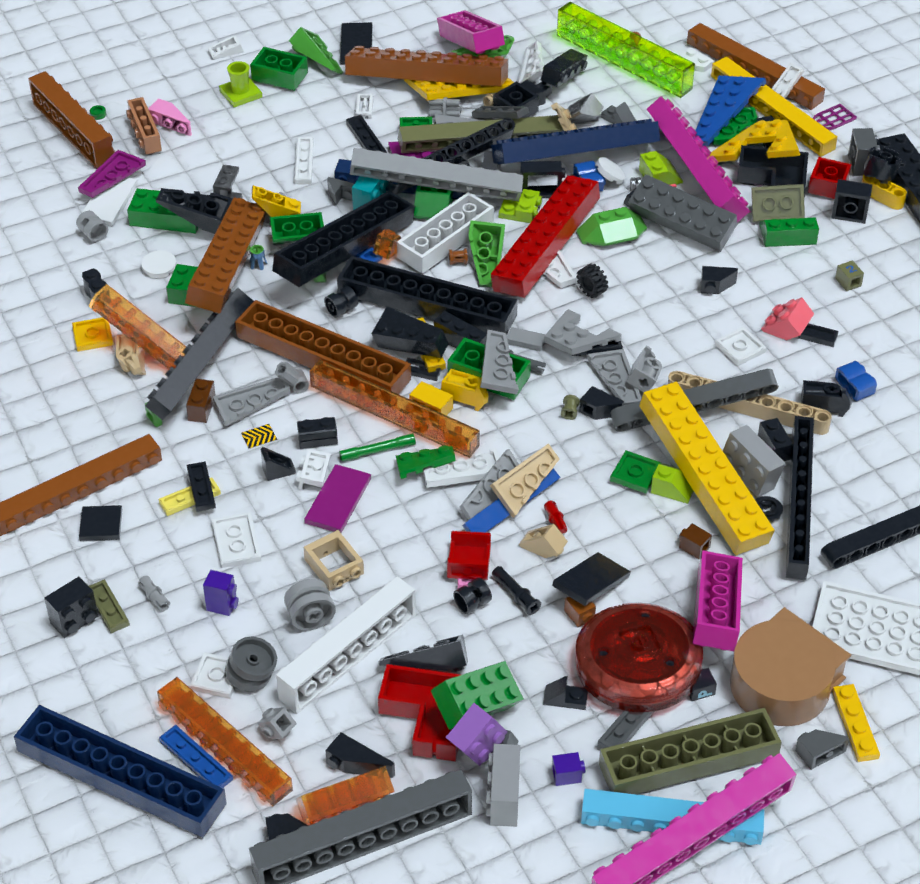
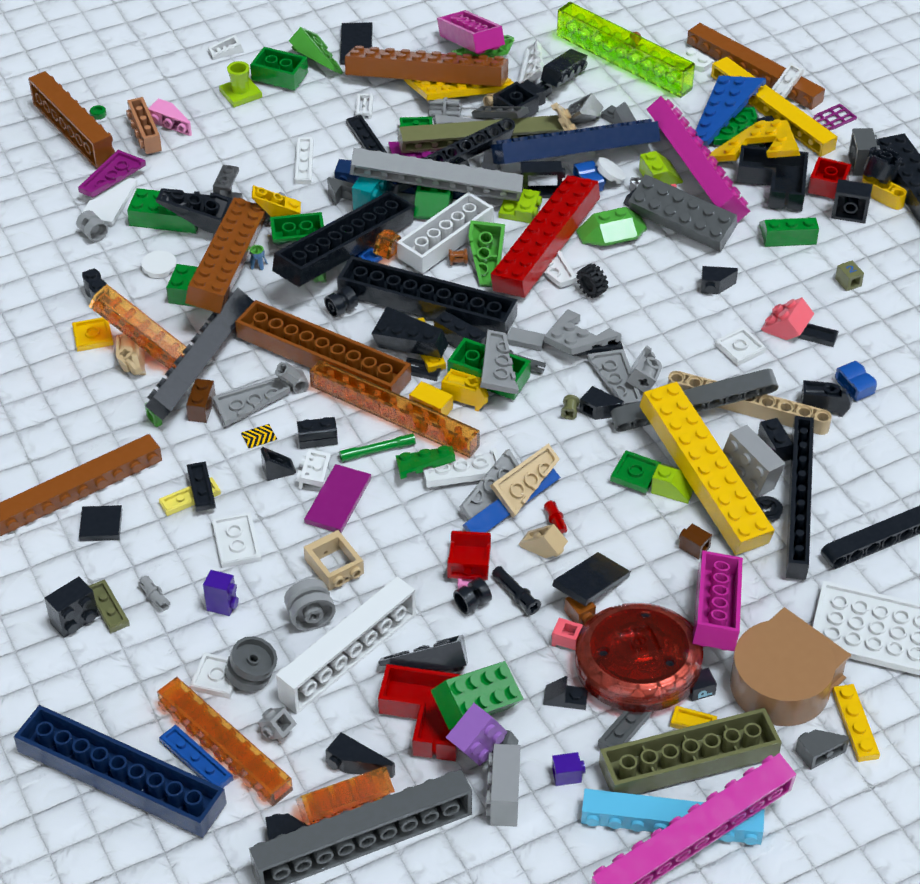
(566, 633): none -> coral brick
(686, 717): none -> yellow tile
(778, 202): olive tile -> none

